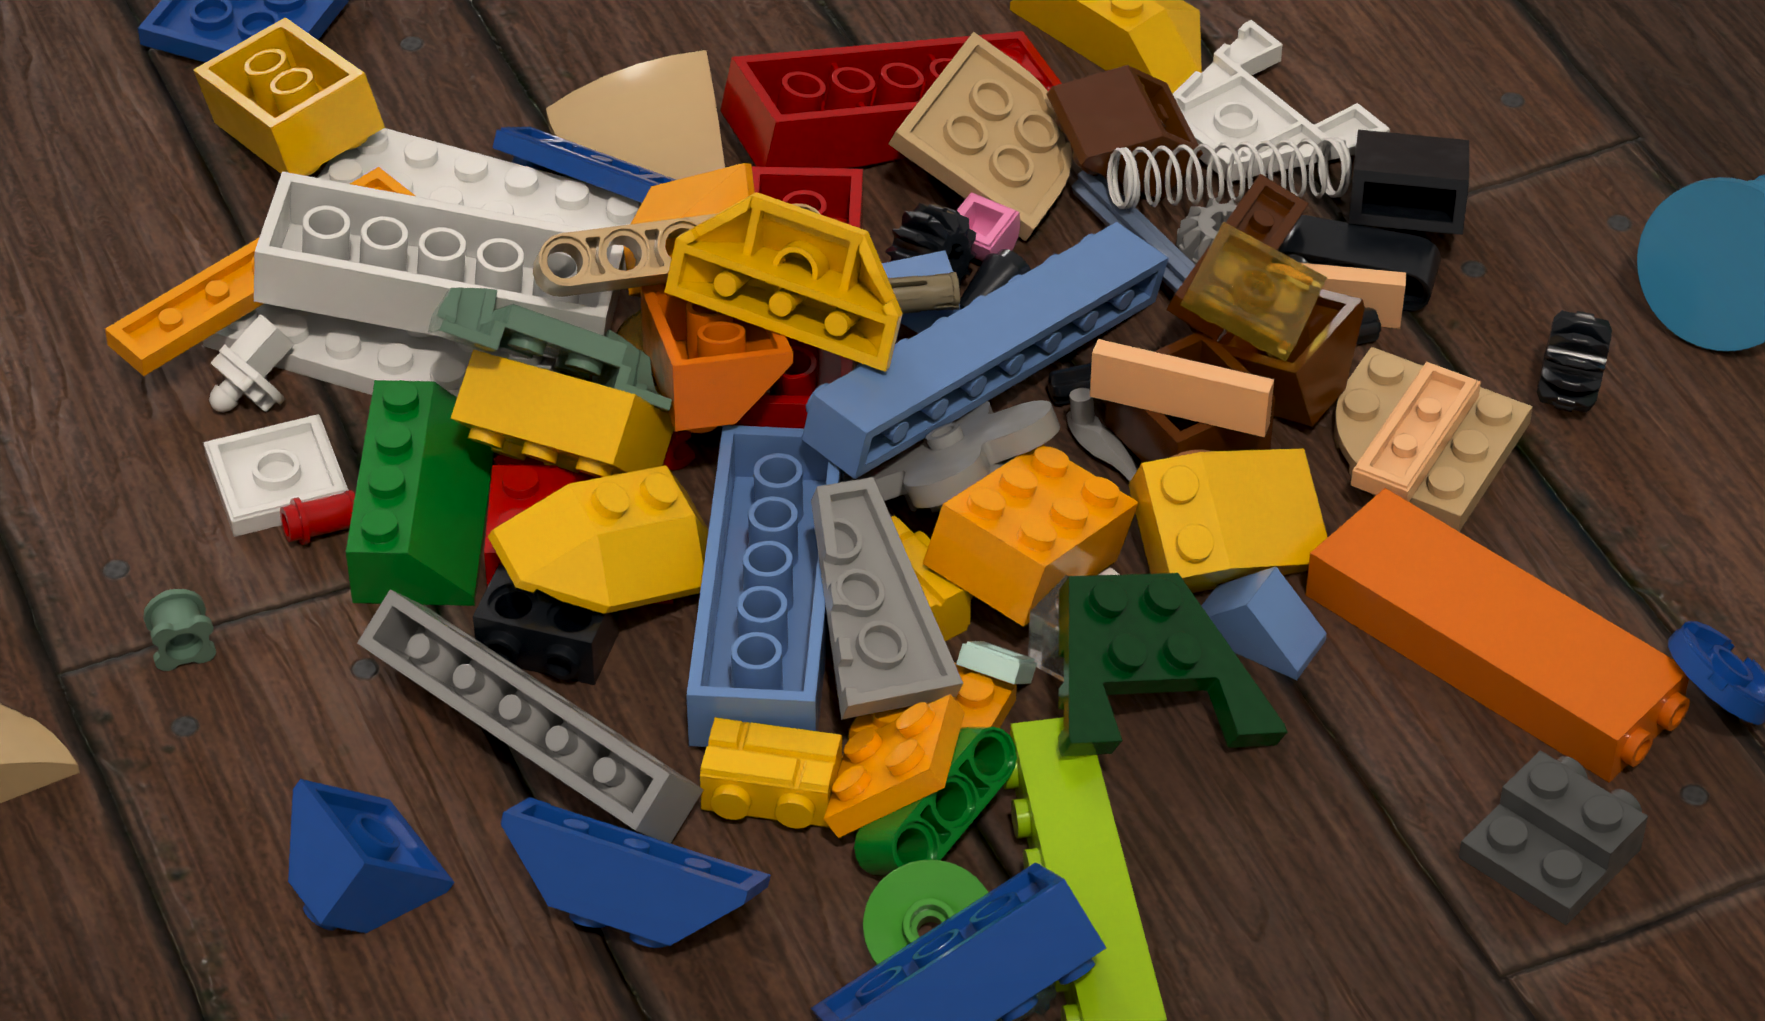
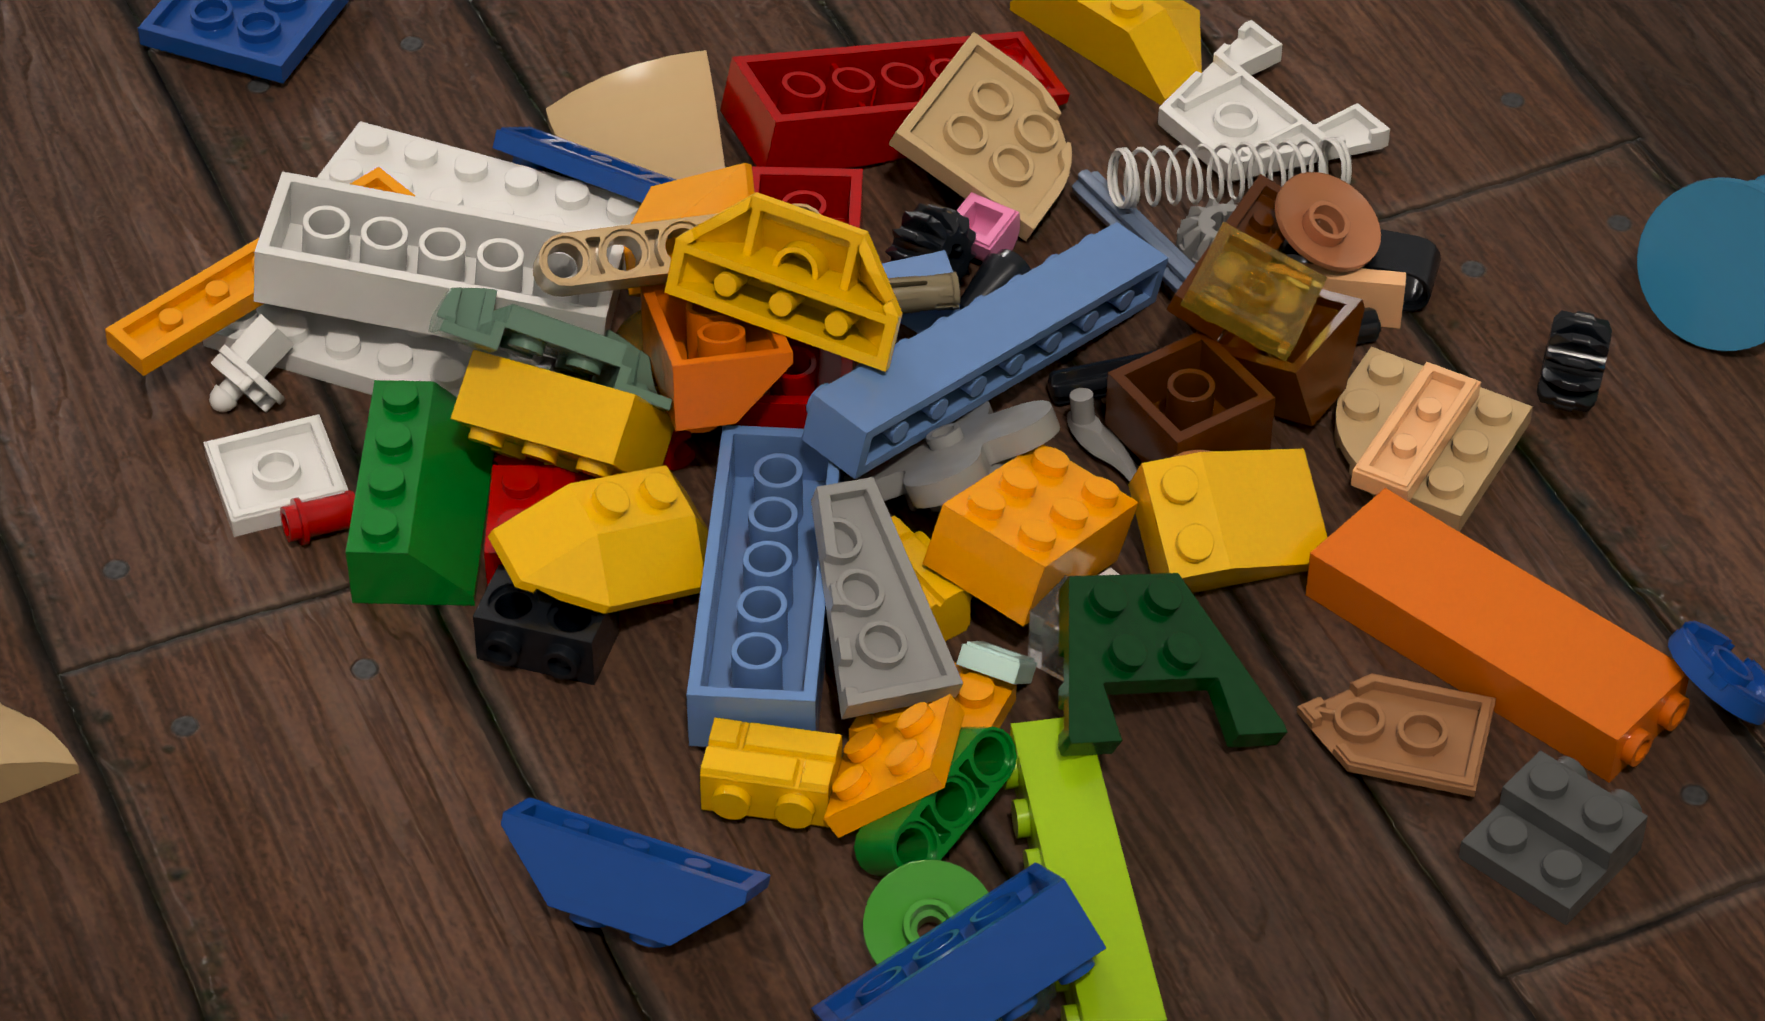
(179, 629): sand green brick -> none
(289, 98): yellow brick -> none
(357, 859): blue slope -> none
(531, 717): light grey brick -> none
(1122, 111): reddish brown slope -> none
(1181, 388): light nougat tile -> none
(1266, 621): medium blue slope -> none
(1327, 221): none -> nougat dish
(1405, 732): none -> medium nougat tile
(1410, 182): black brick -> none

